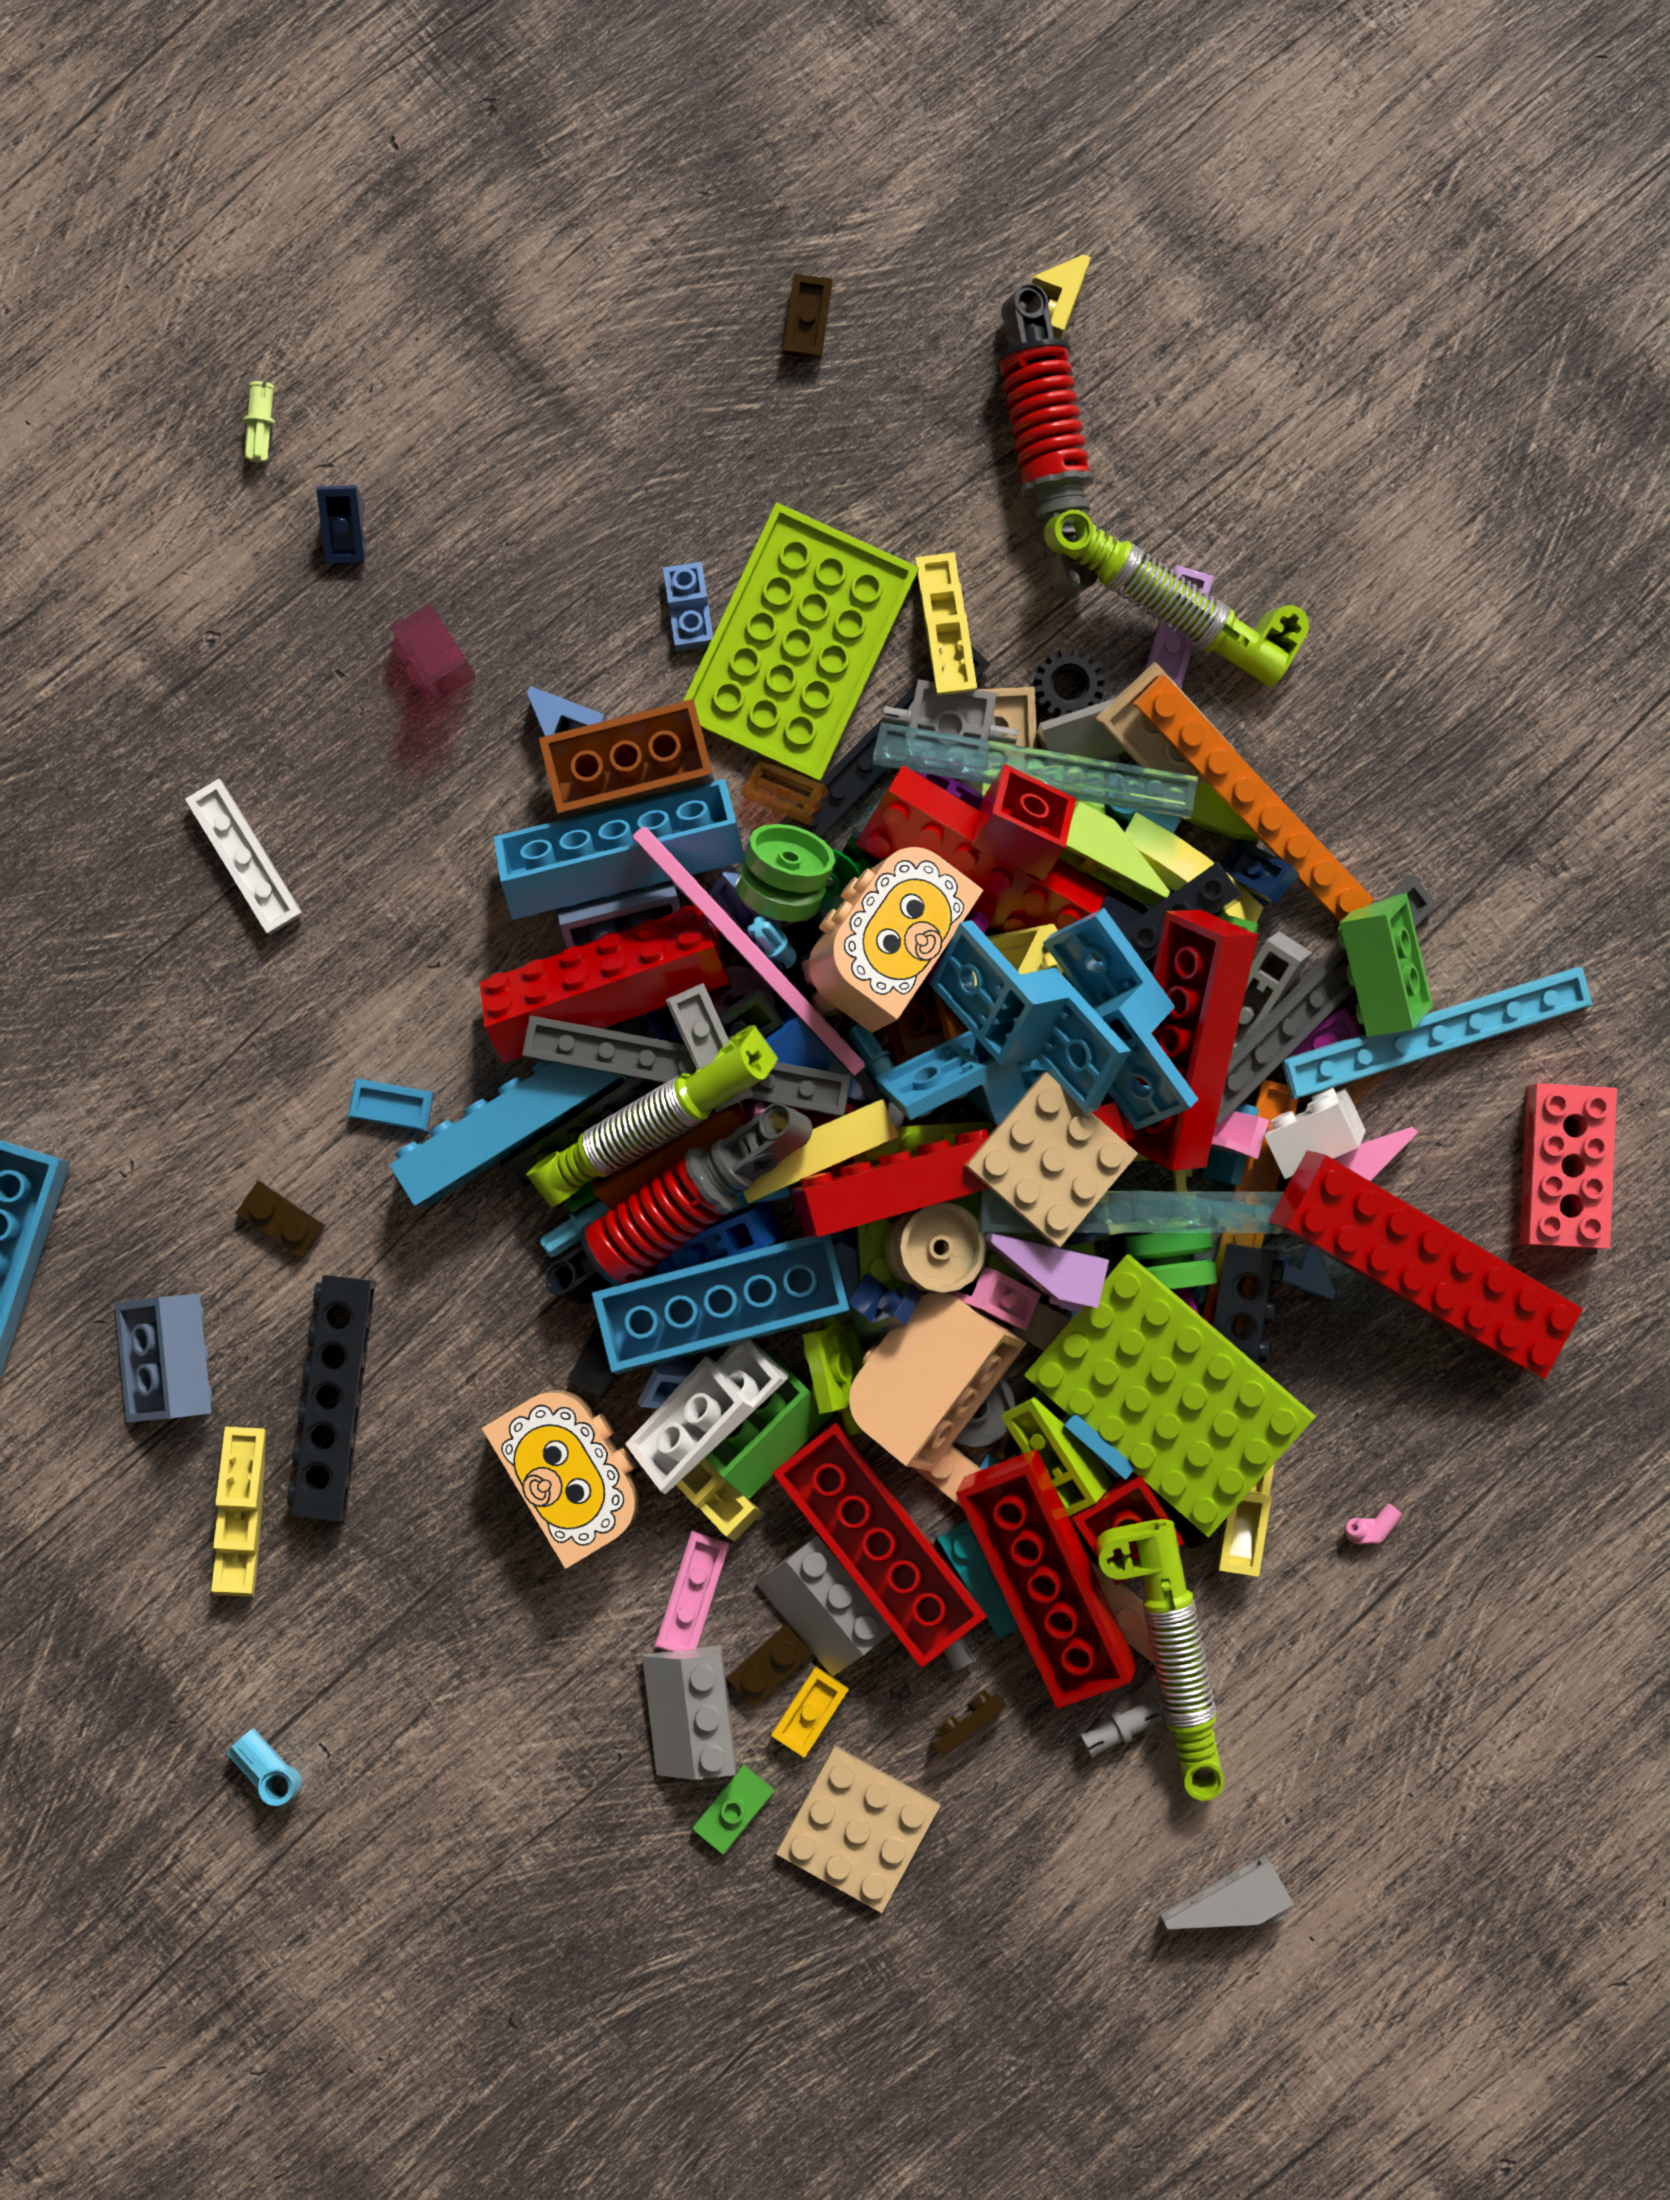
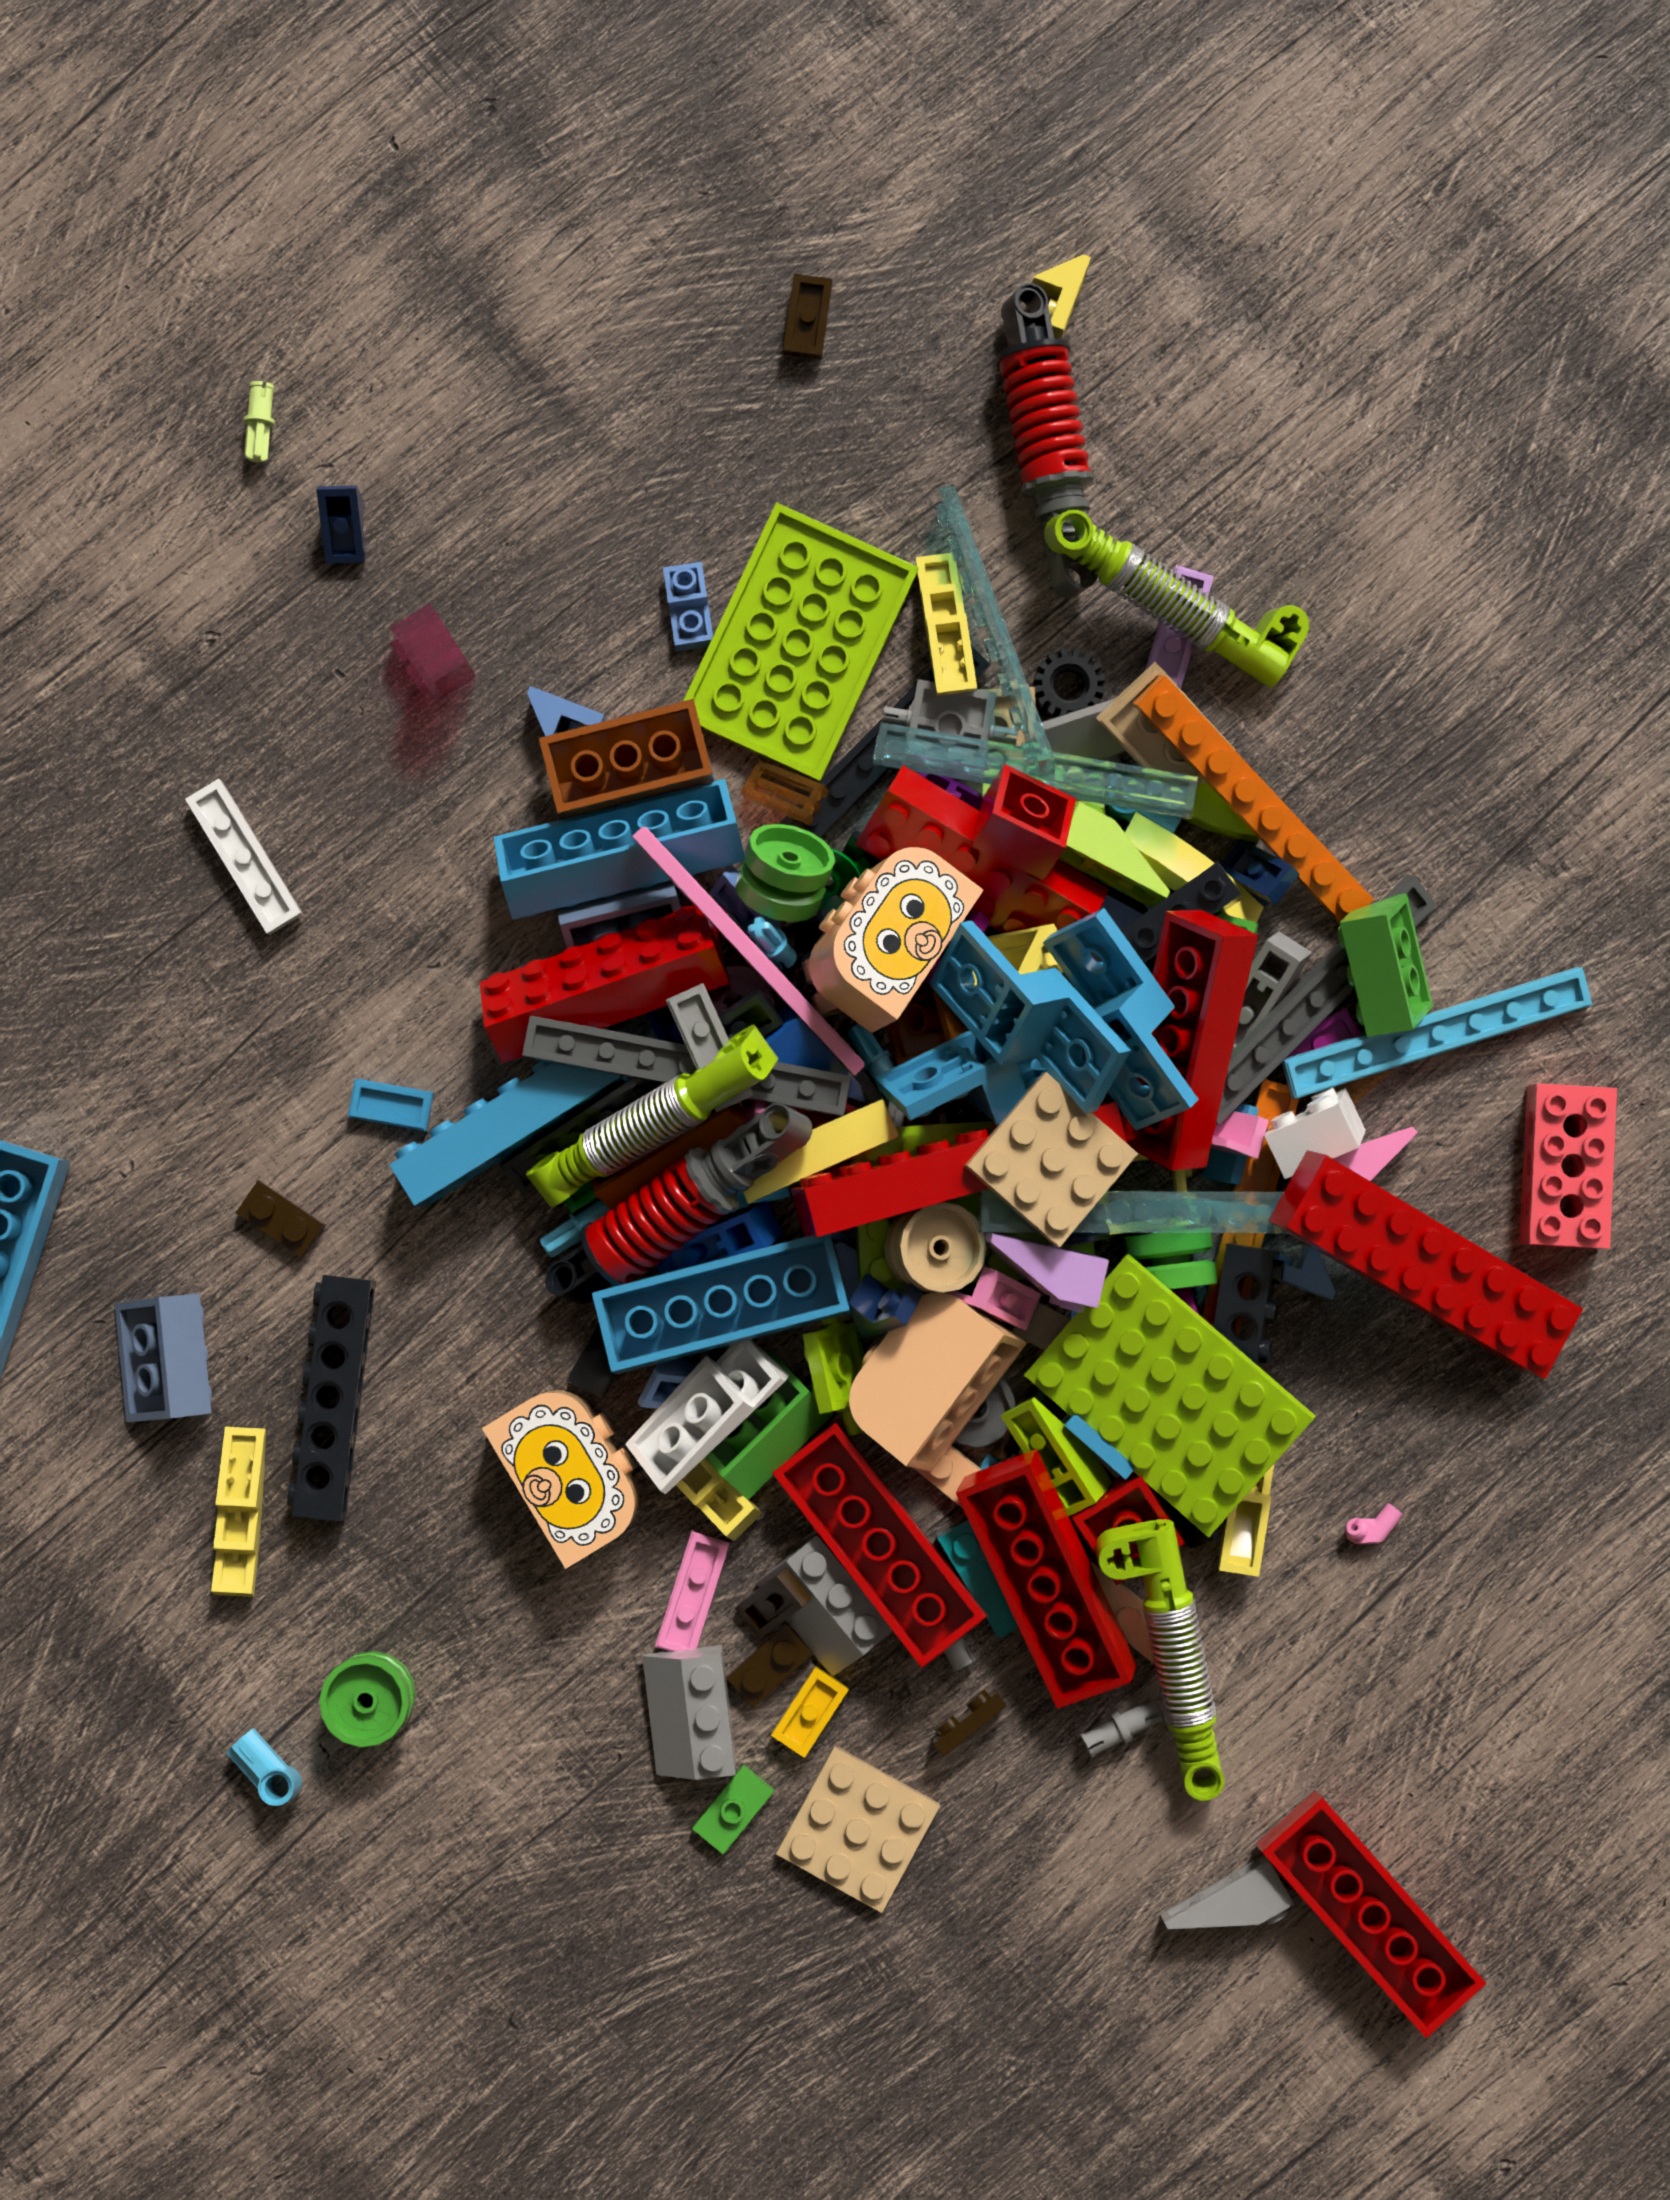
(344, 1705): none -> bright green wheel
(773, 1603): none -> dark brown plate
(999, 644): none -> clear light blue plate
(1370, 1914): none -> red brick

